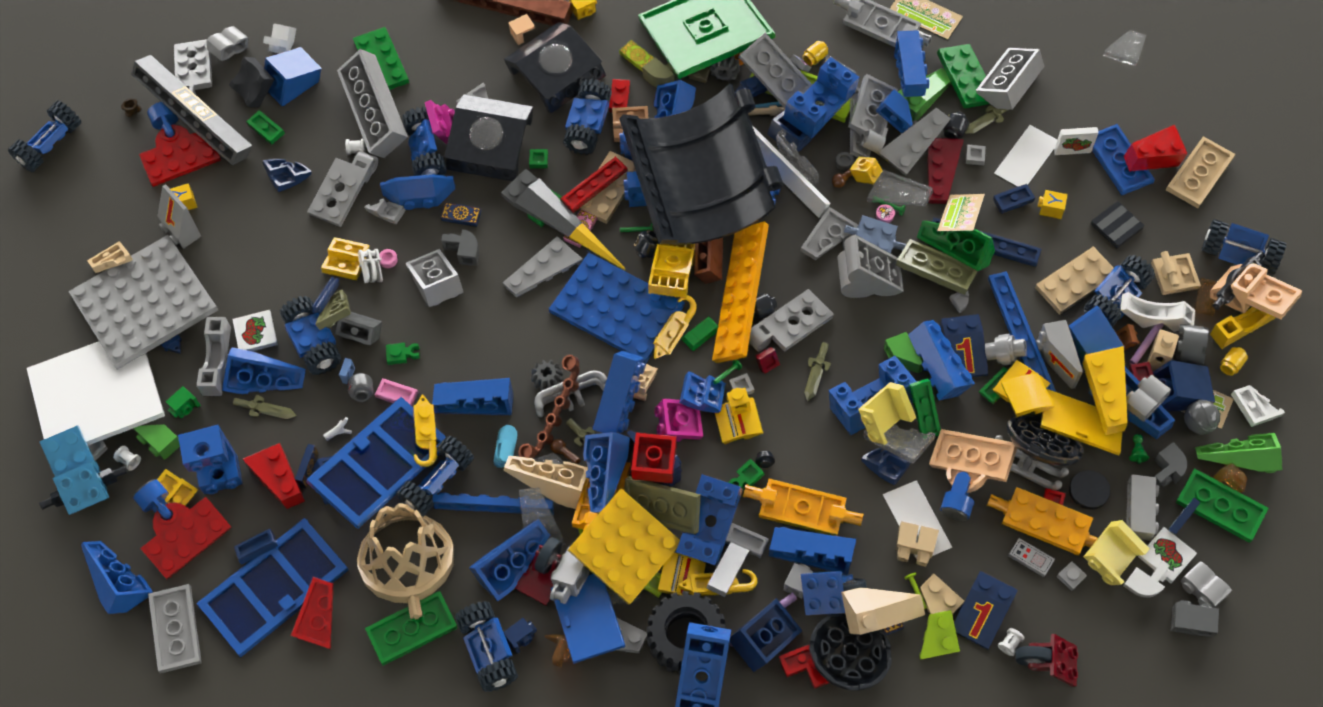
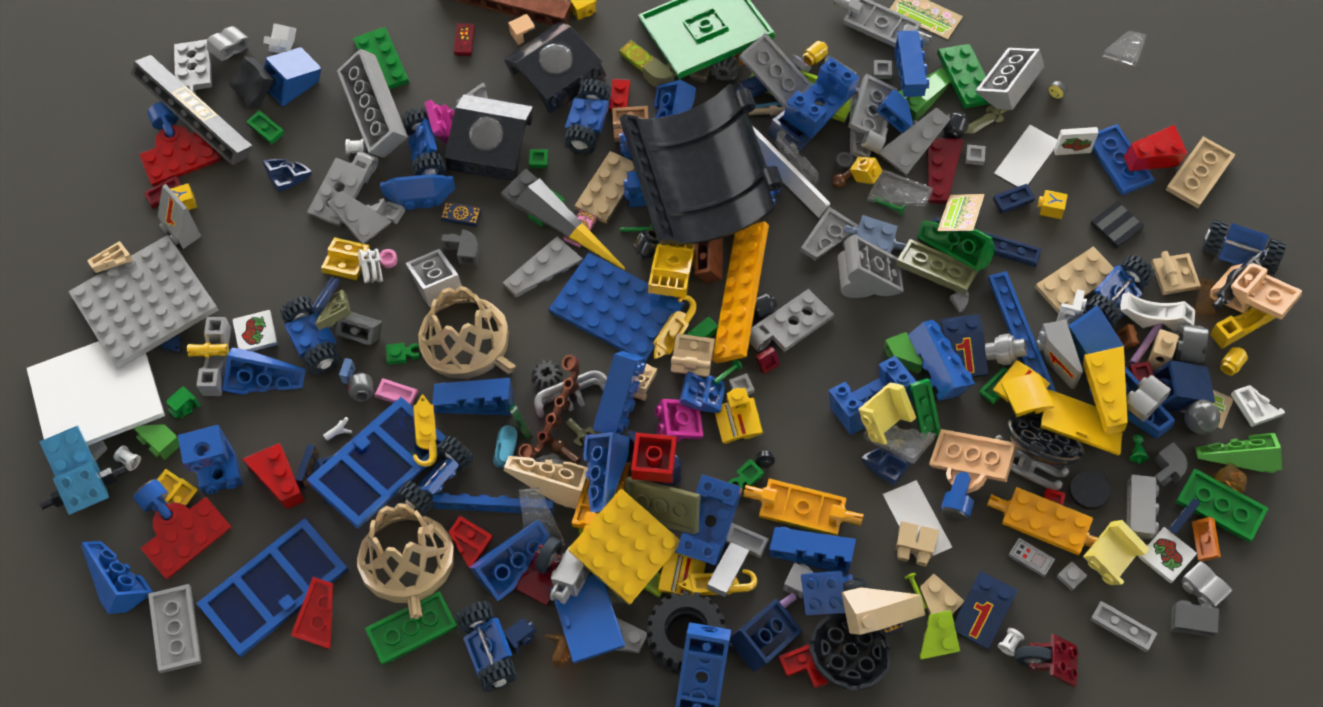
(42, 141): plate -> none
(130, 107): dark brown plate -> none
(154, 194): none -> dark red tile
(208, 350): none -> yellow pin
(255, 546): dark blue tile -> none
(264, 408): olive sword -> none
(357, 217): none -> light grey wing
(464, 39): none -> dark red tile
(470, 540): none -> red wing
(480, 362): none -> tan piece
(520, 421): none -> dark green tile
(594, 184): red tile -> none
(692, 355): none -> tan plate
(816, 371): olive sword -> none
(882, 69): none -> light grey plate
(885, 213): bright pink tile -> none
(1057, 90): none -> tile
(1073, 312): none -> white bracket
(1123, 626): none -> light grey plate
(1147, 586): white brick -> none
(1206, 539): none -> orange plate

